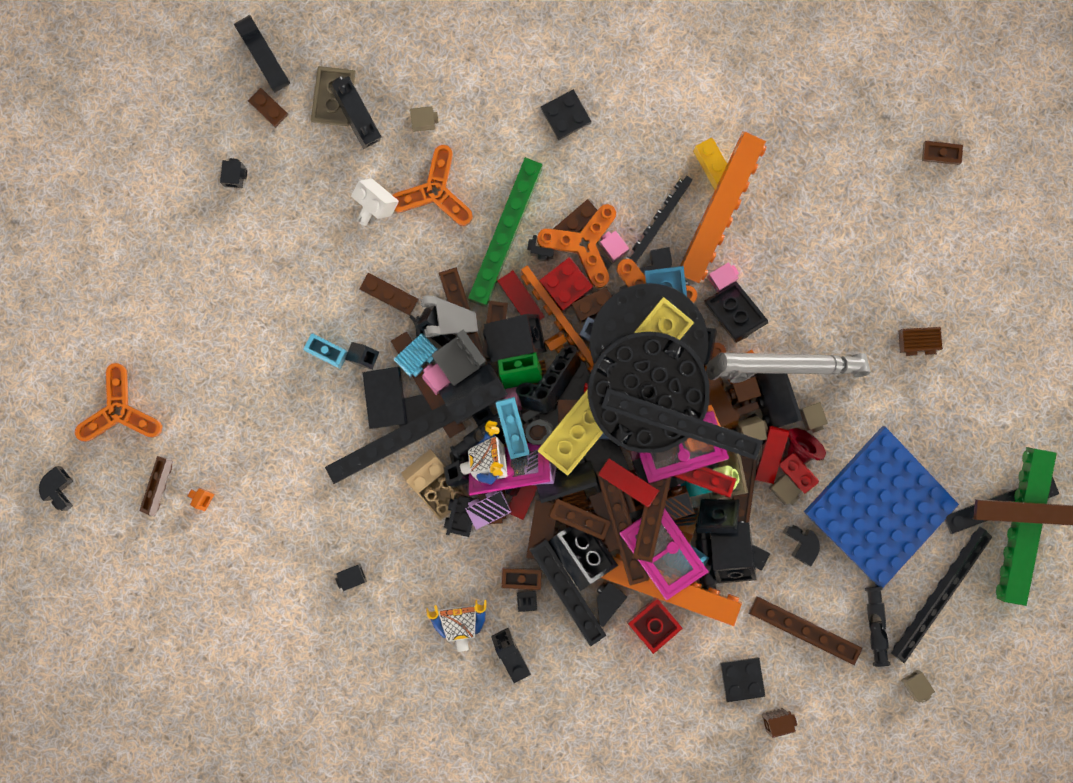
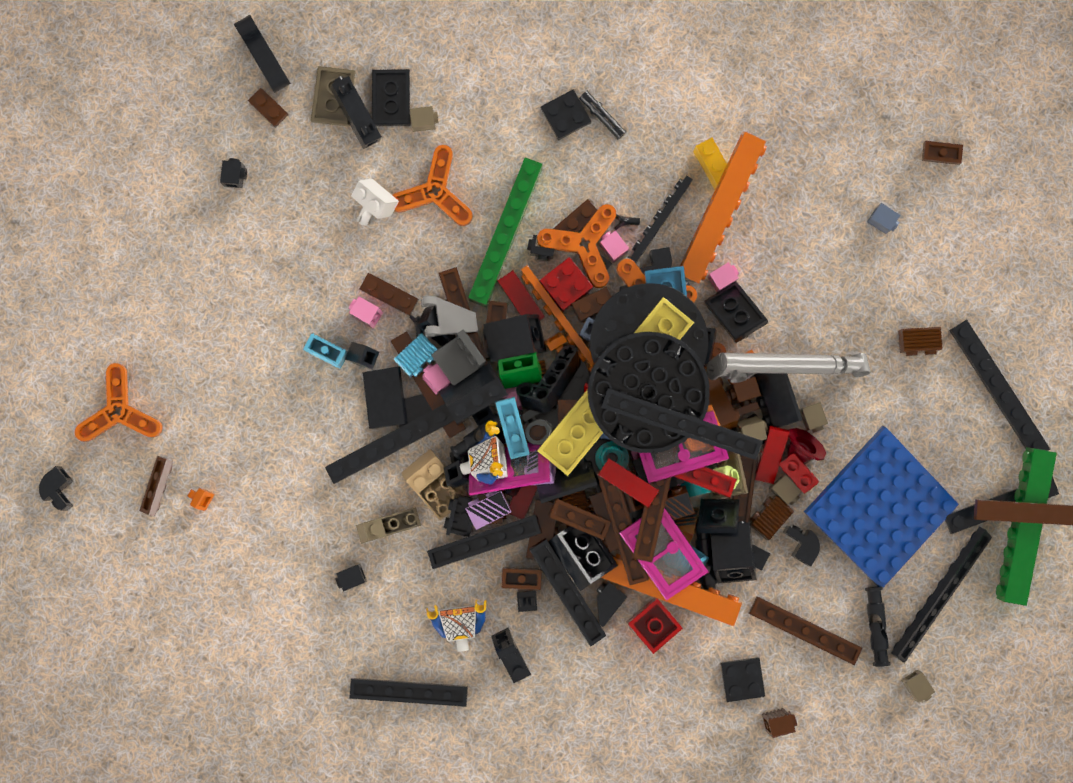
(365, 312): none -> bright pink brick
(388, 525): none -> dark tan slope
(391, 97): none -> black tile
(408, 692): none -> black plate
(484, 541): none -> black plate
(587, 99): none -> black pin
(611, 447): none -> teal piece
(626, 221): none -> black bar
(771, 517): none -> reddish brown brick
(884, 218): none -> sand blue brick
(998, 386): none -> black plate

